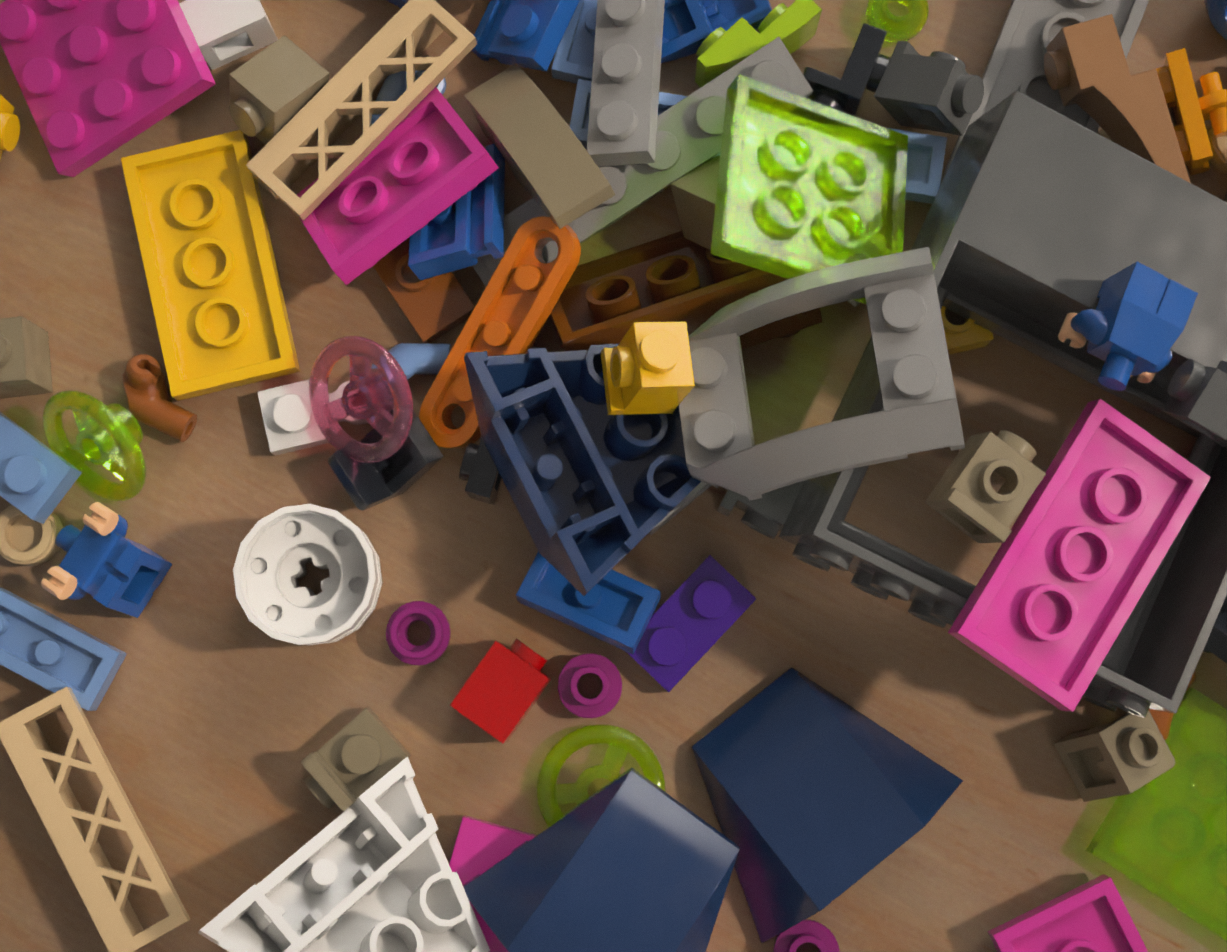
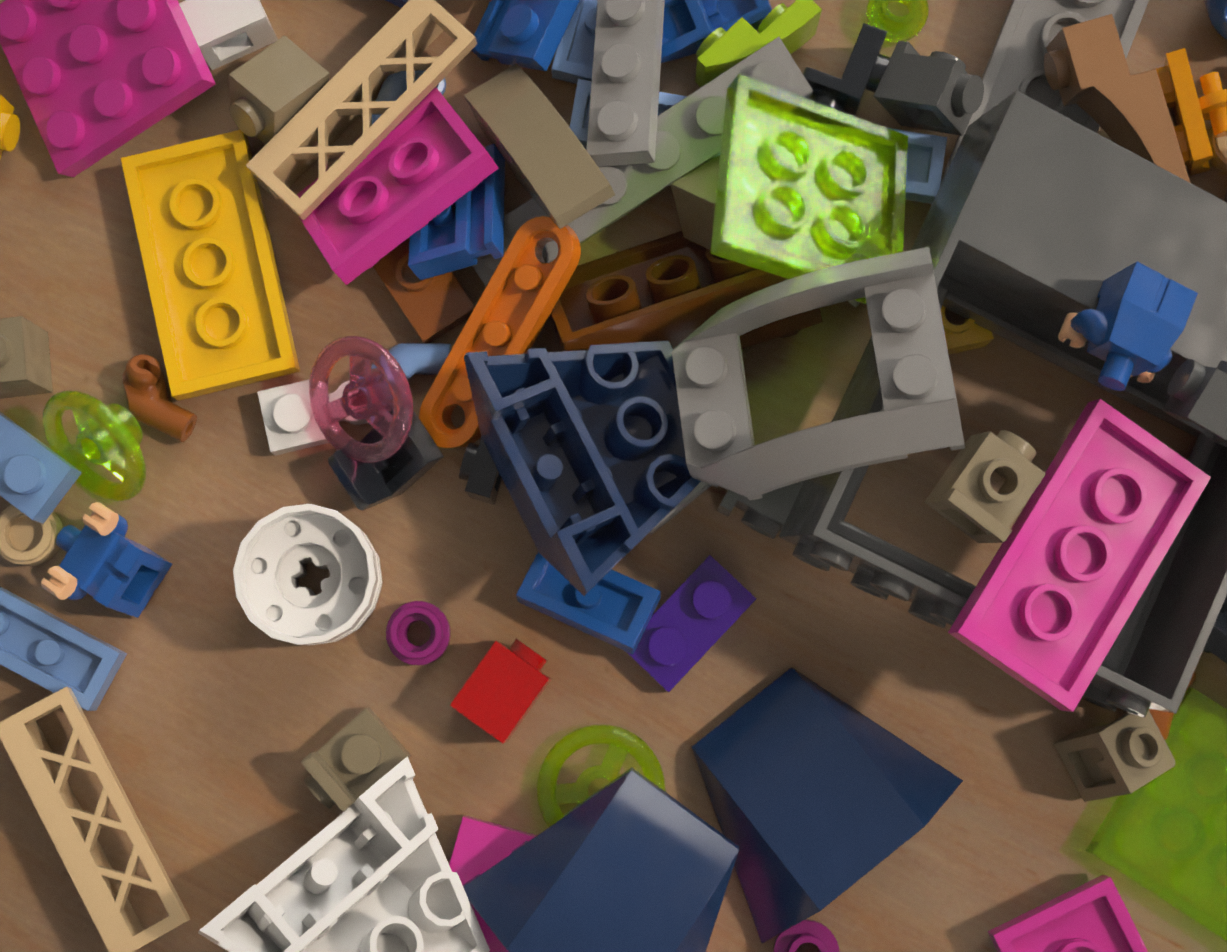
(569, 680): magenta plate -> none
(648, 369): yellow brick -> none

